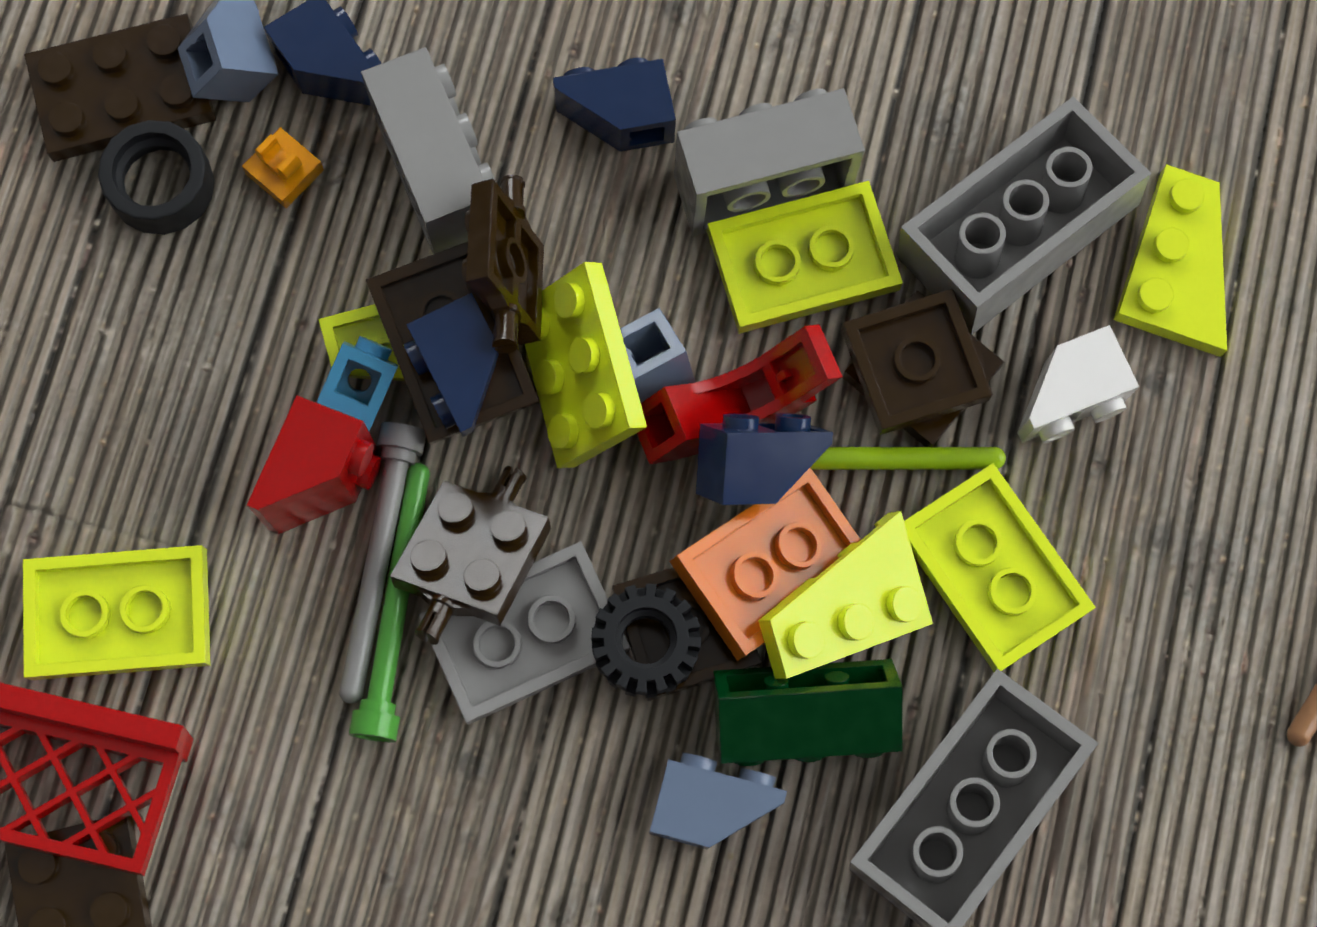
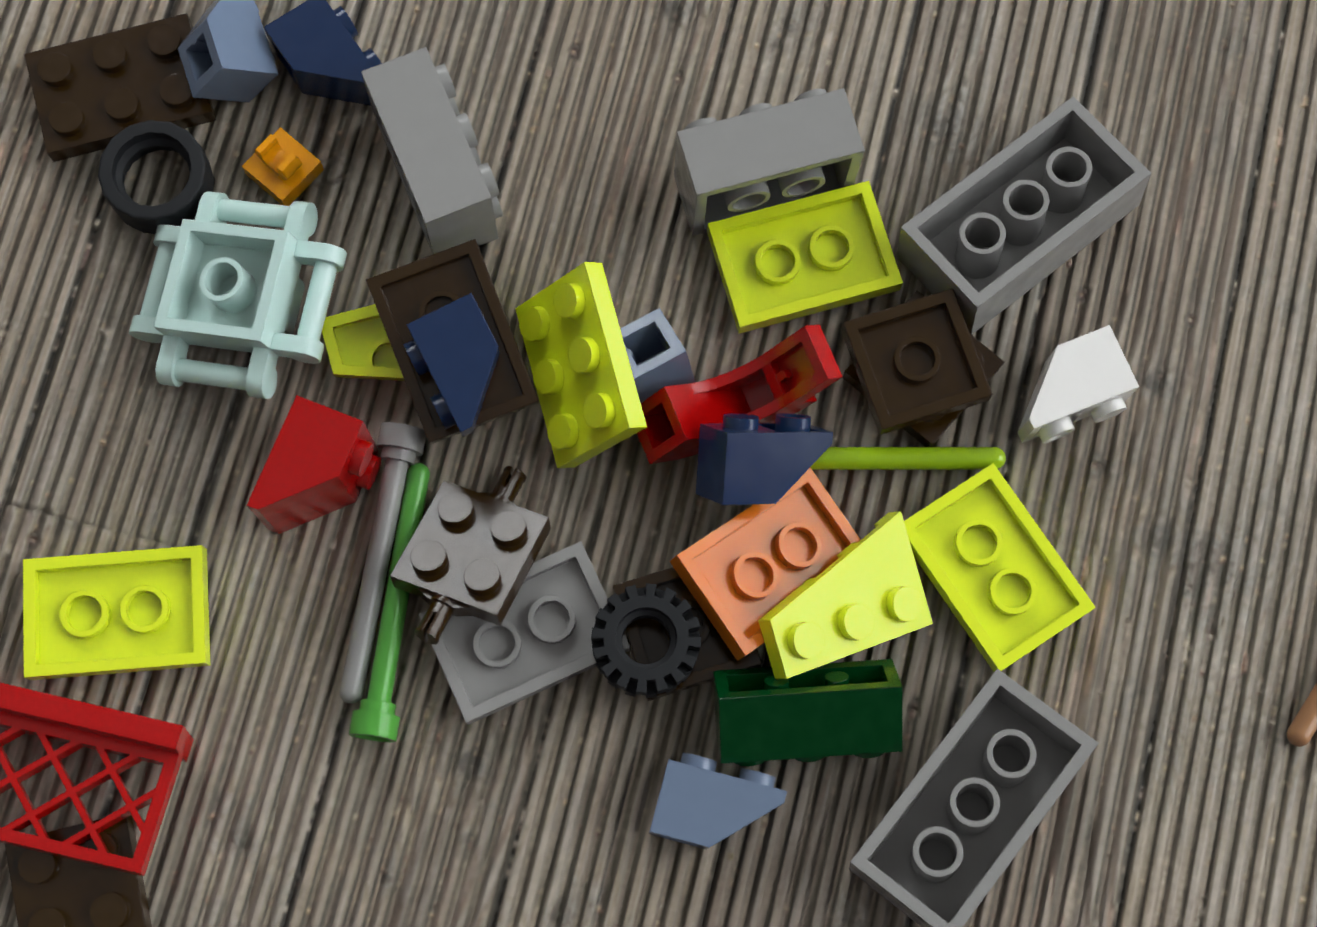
(237, 292): none -> light aqua brick
(341, 396): dark azure brick -> none
(504, 261): dark brown plate -> none
(619, 104): dark blue slope -> none
(1178, 265): neon yellow wing -> none

